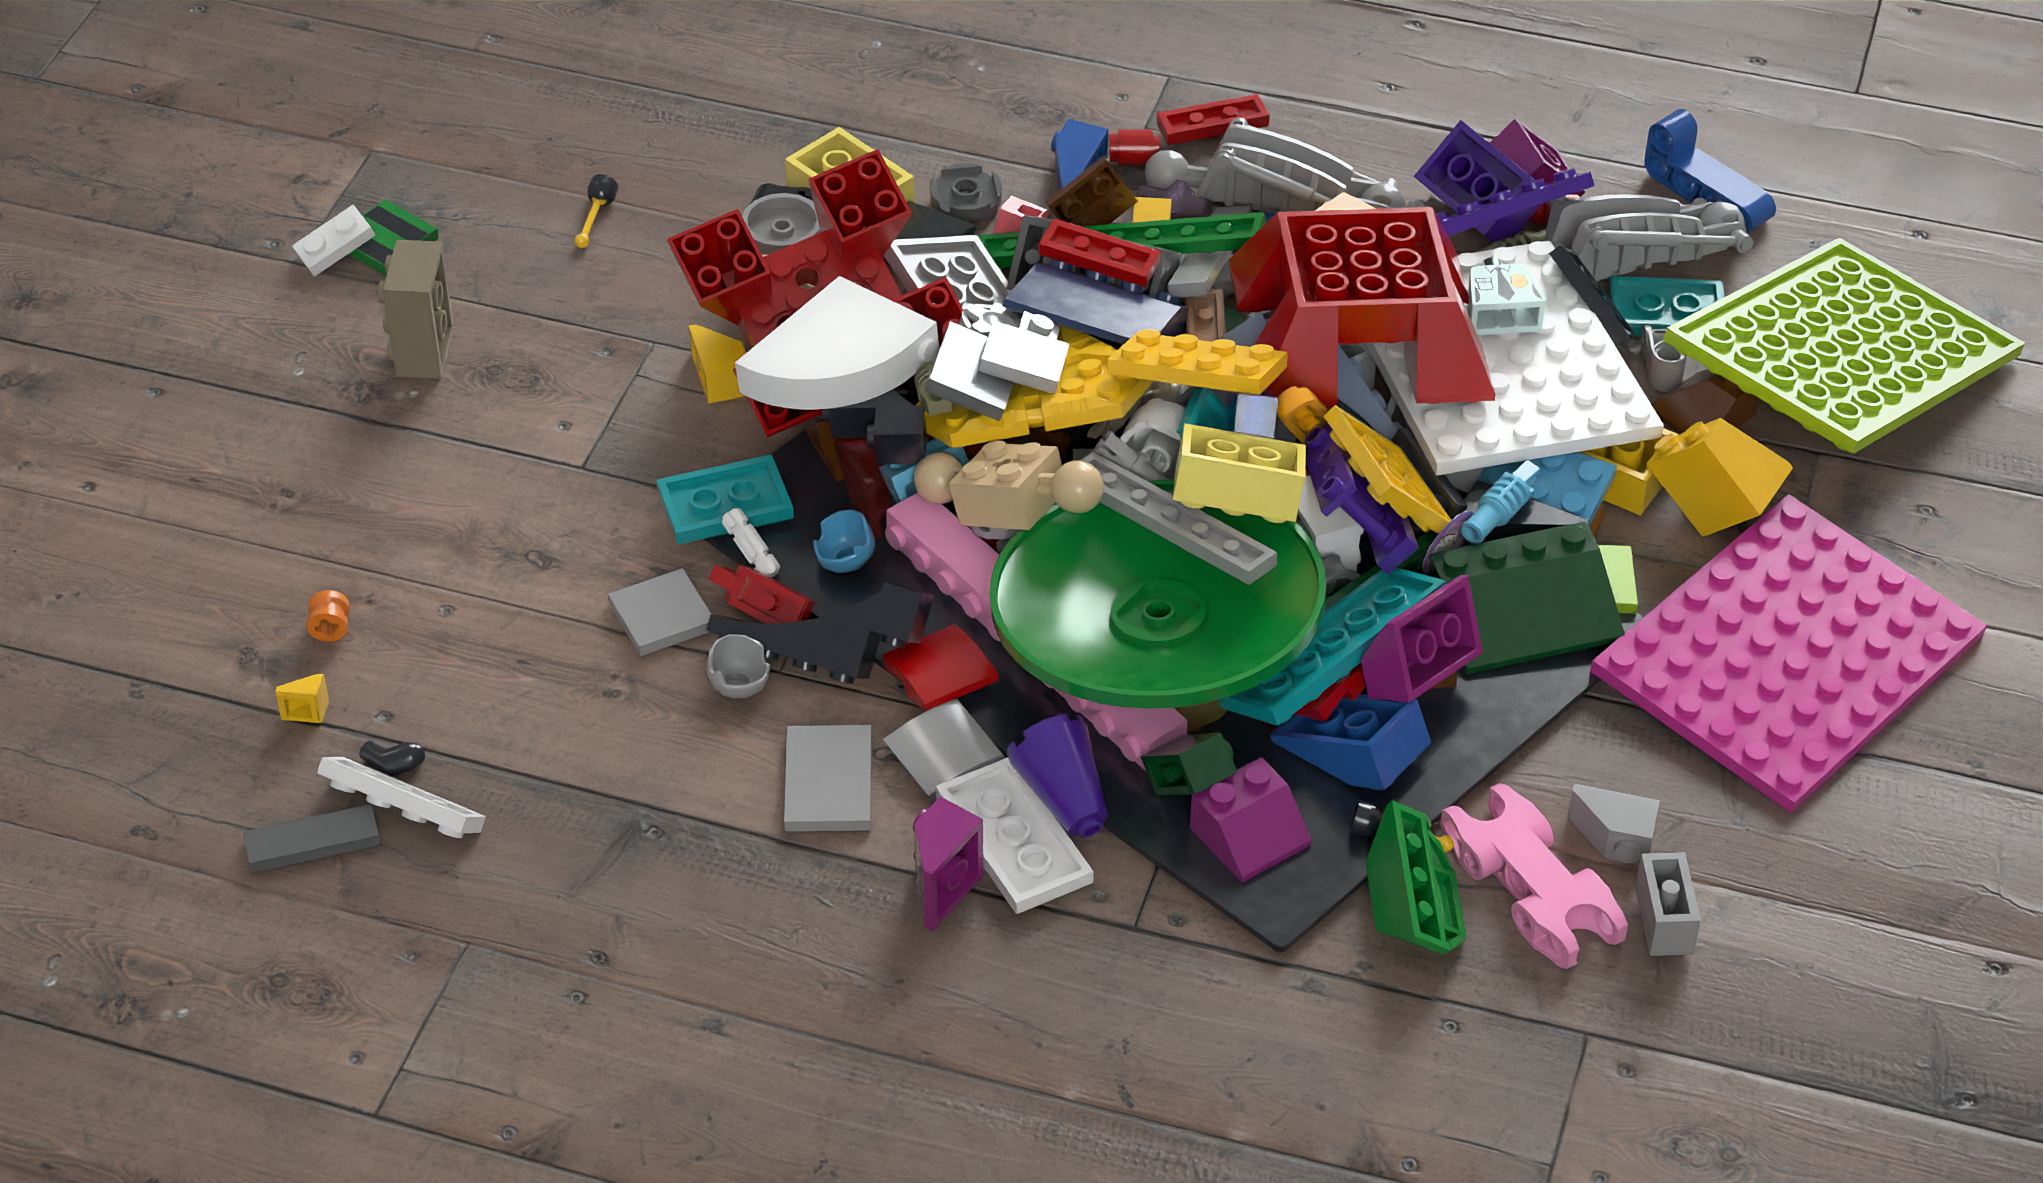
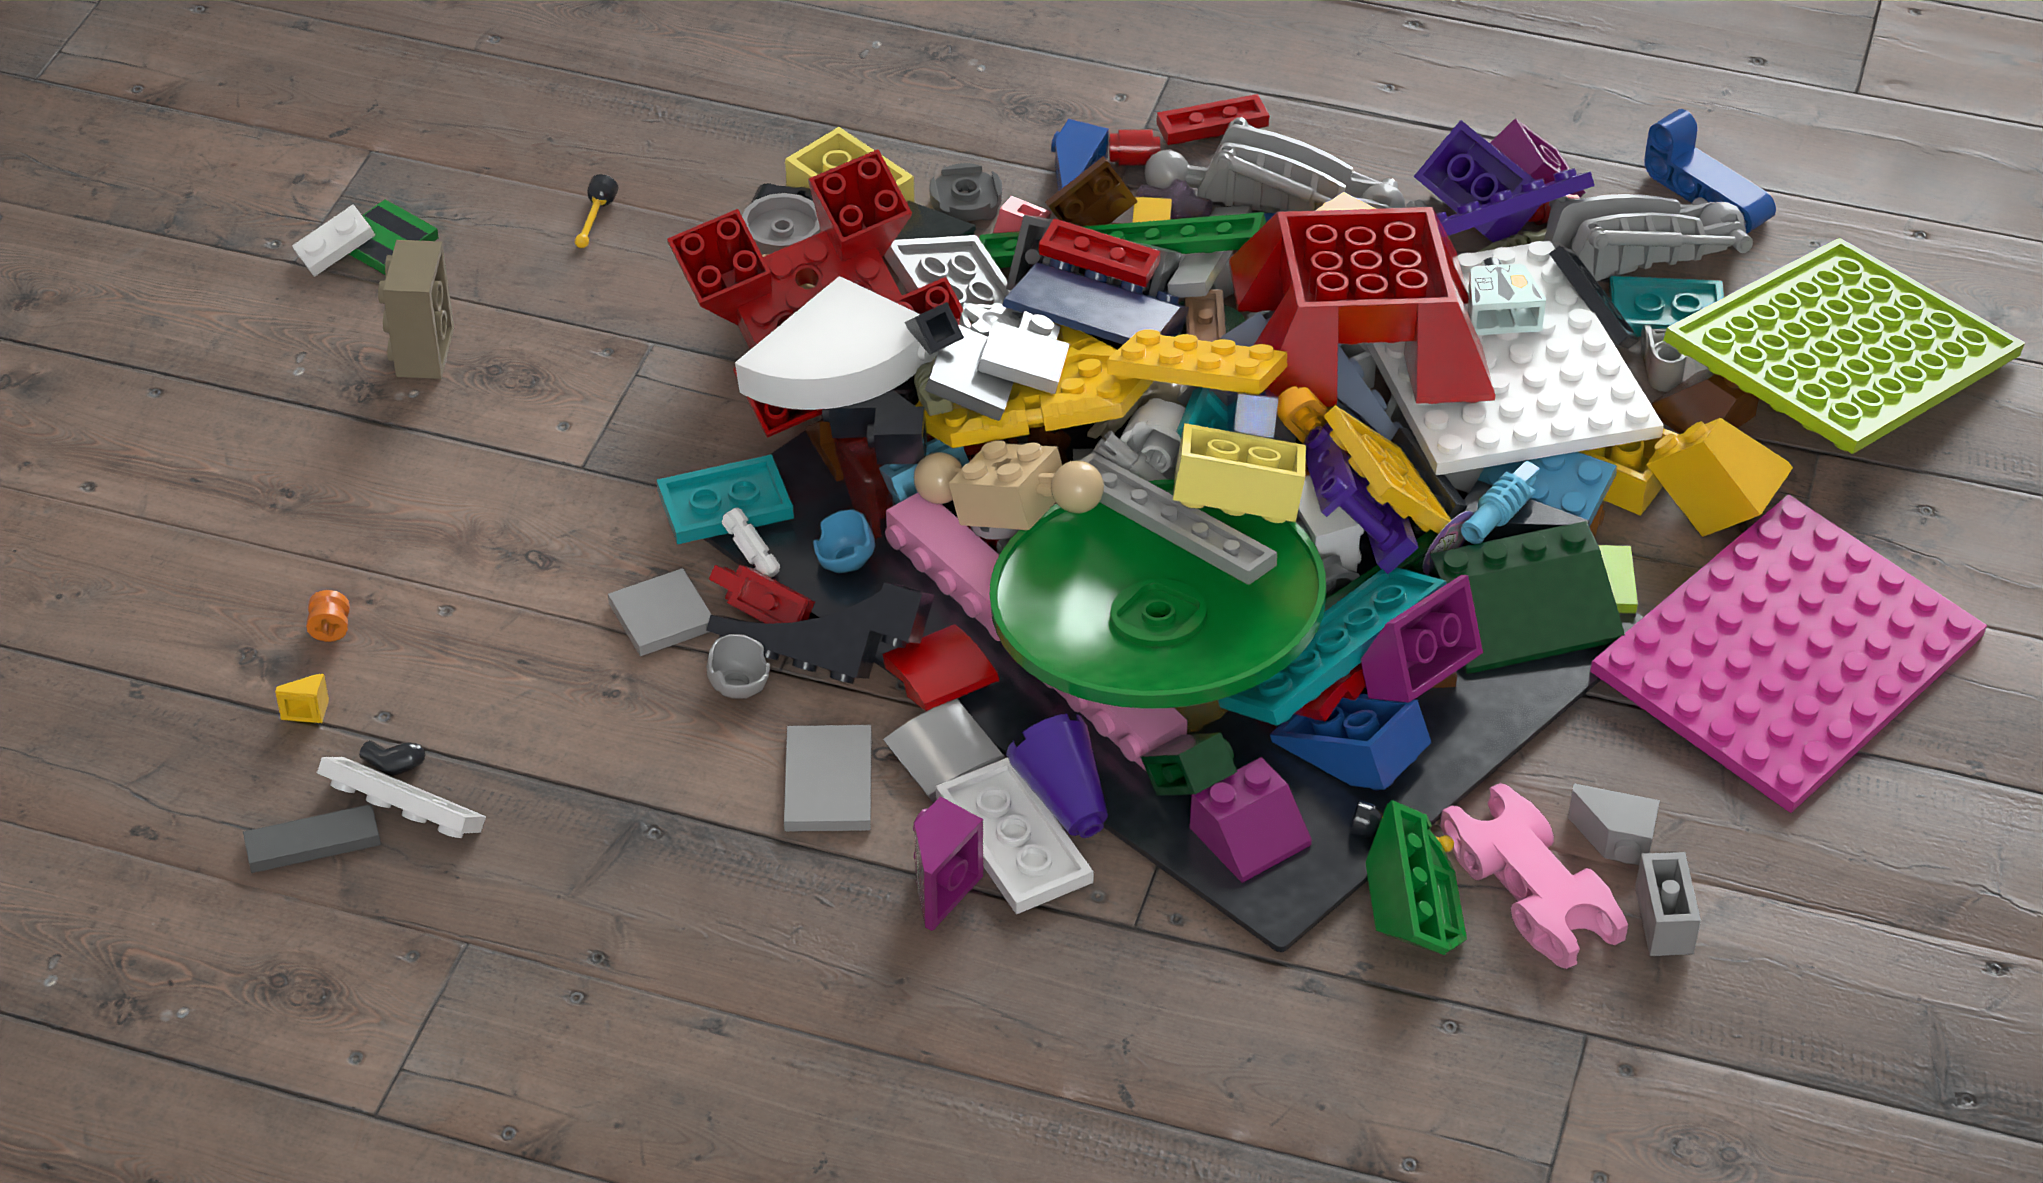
(714, 361): yellow slope -> none
(935, 328): none -> black slope

